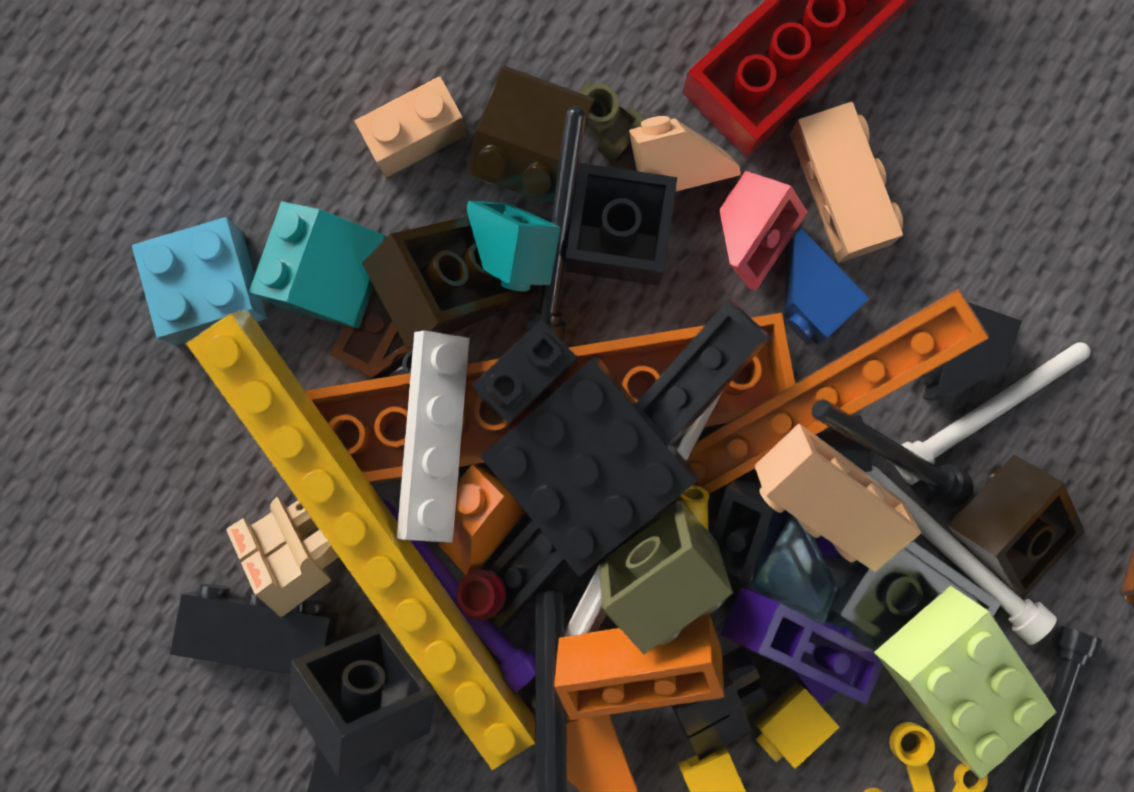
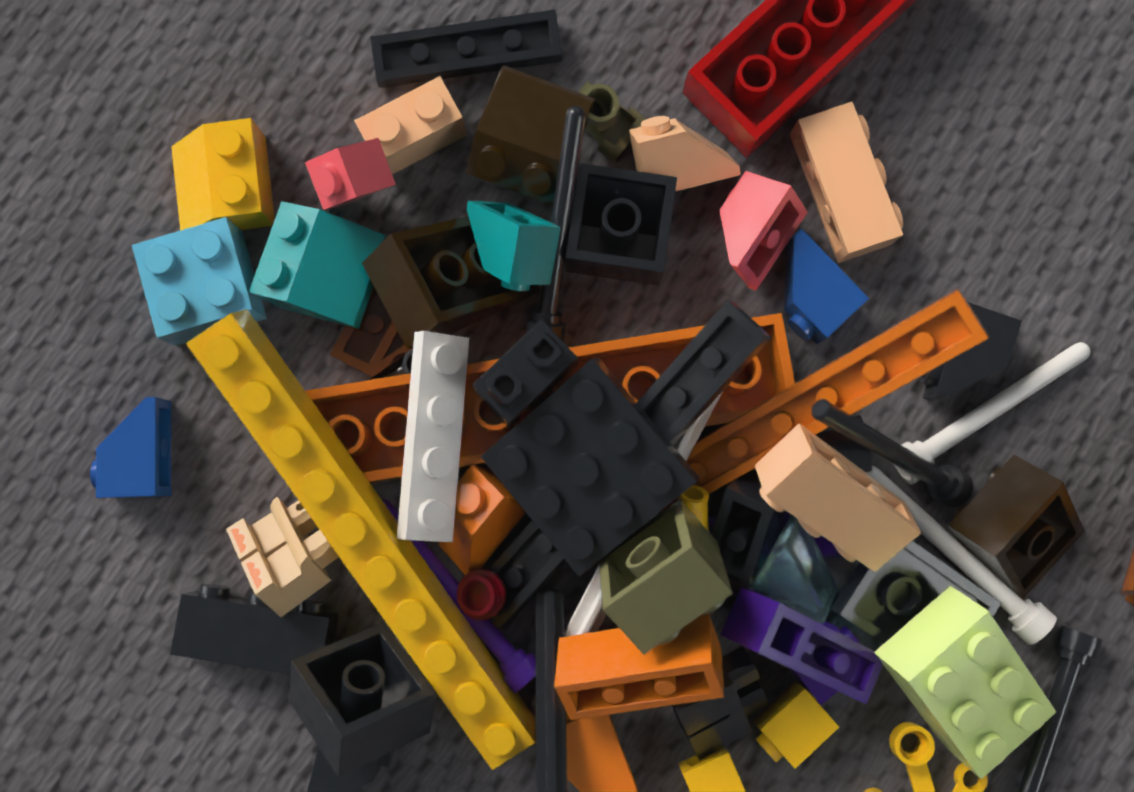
(136, 454): none -> blue slope
(223, 174): none -> yellow slope
(350, 173): none -> coral slope
(466, 48): none -> black plate

